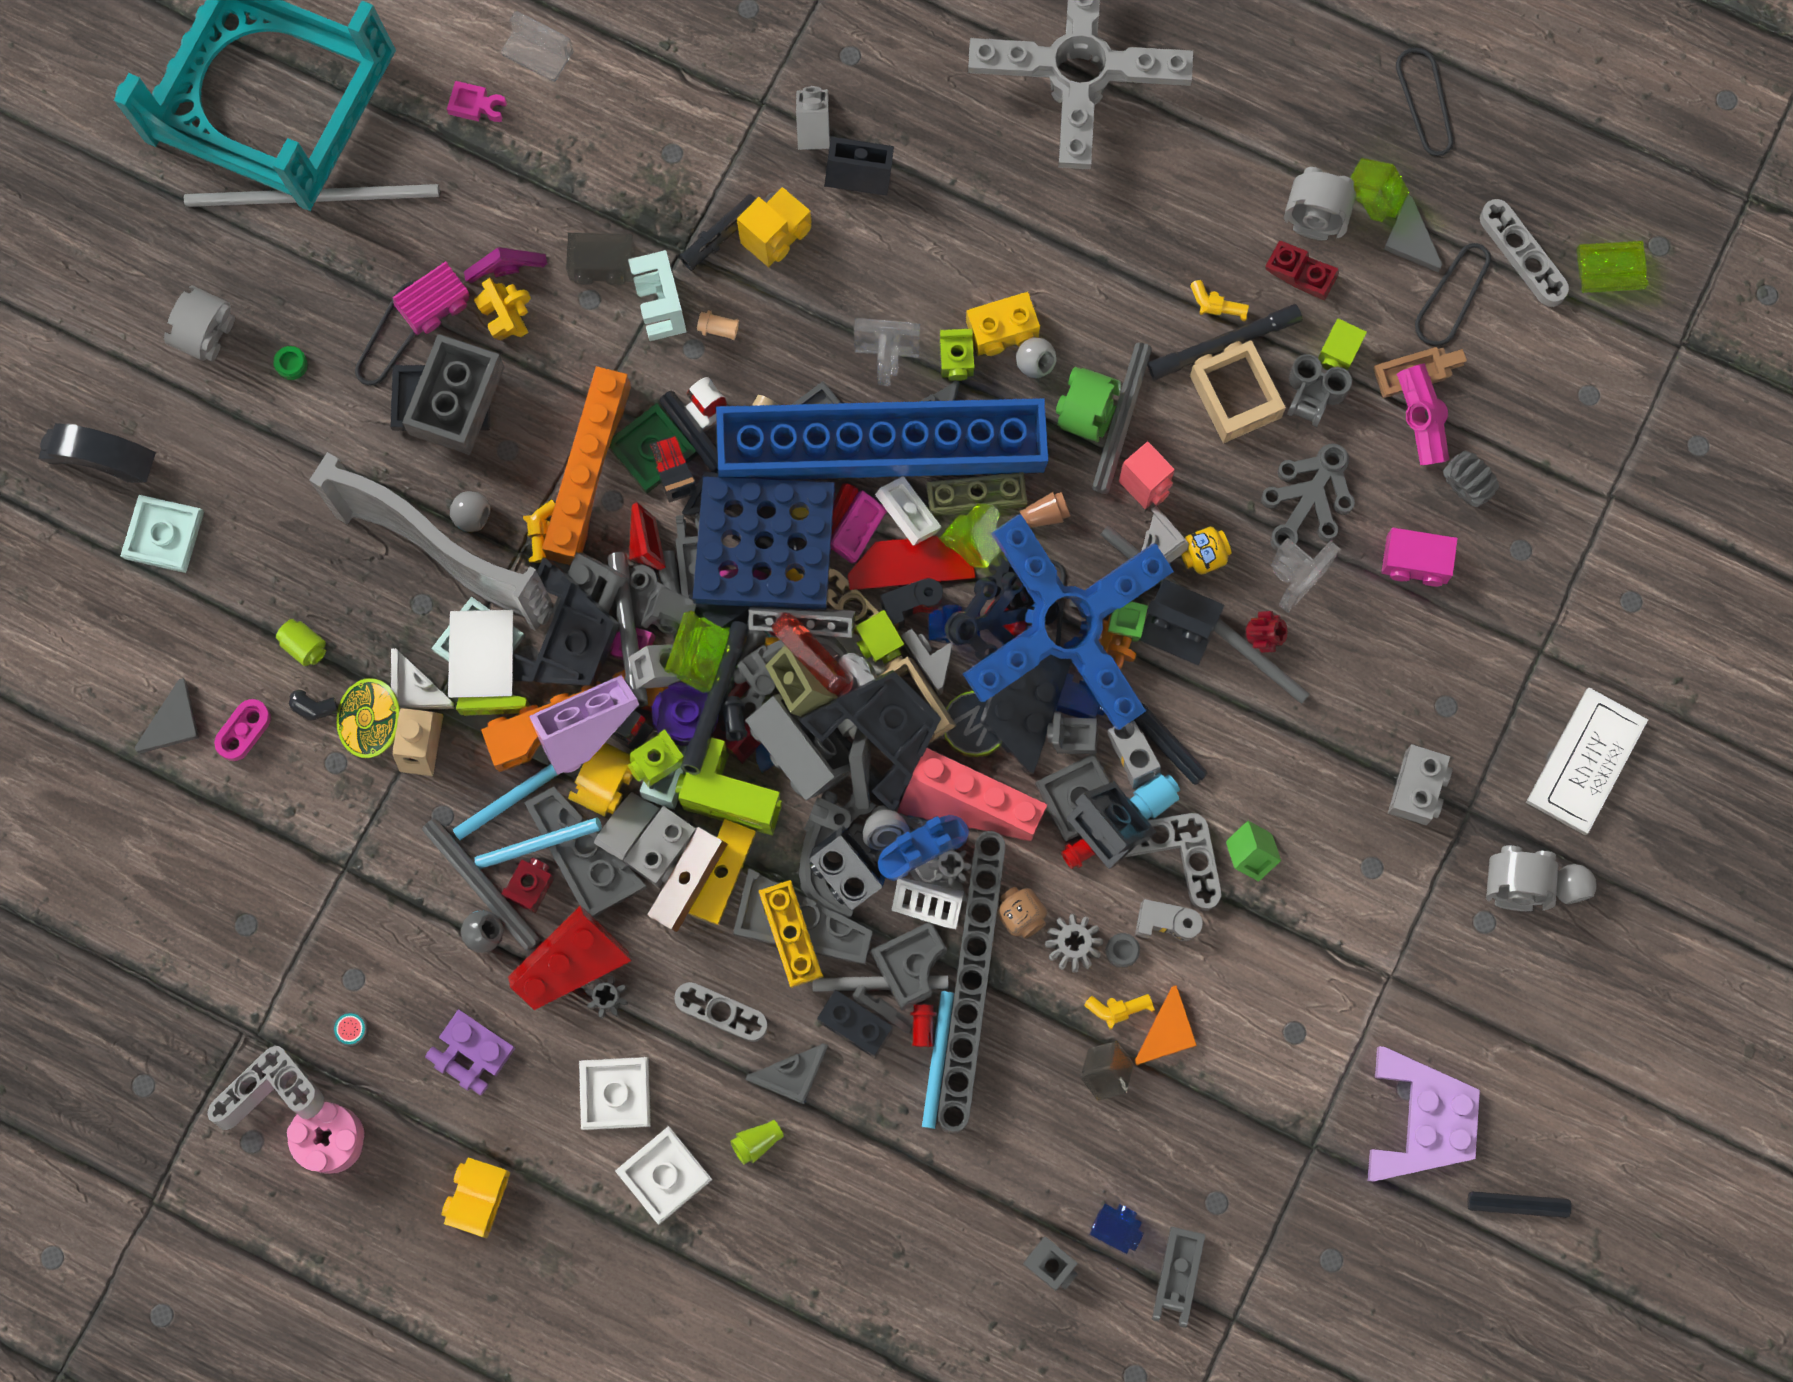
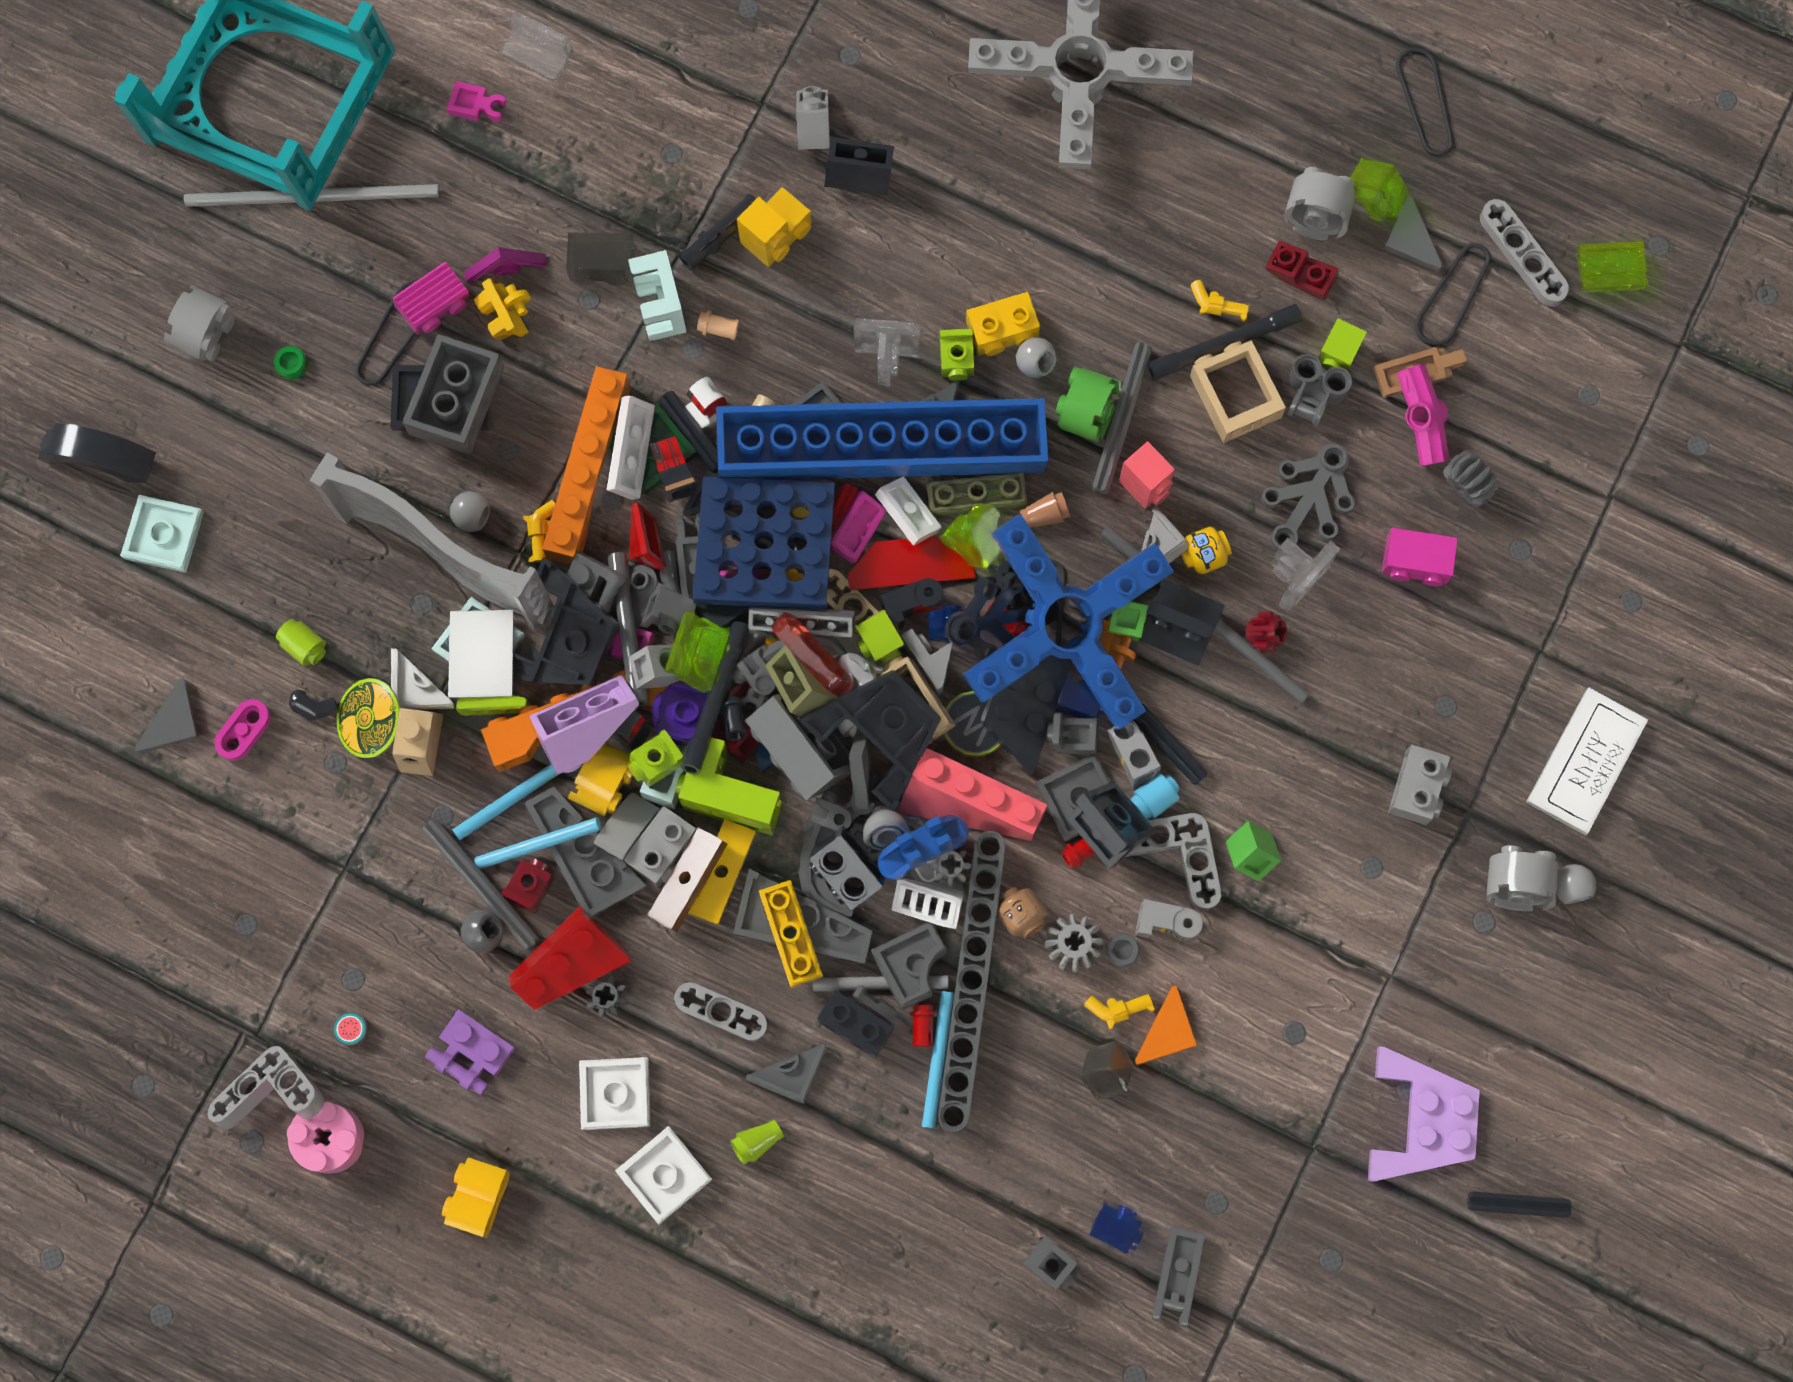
(630, 447): none -> white plate

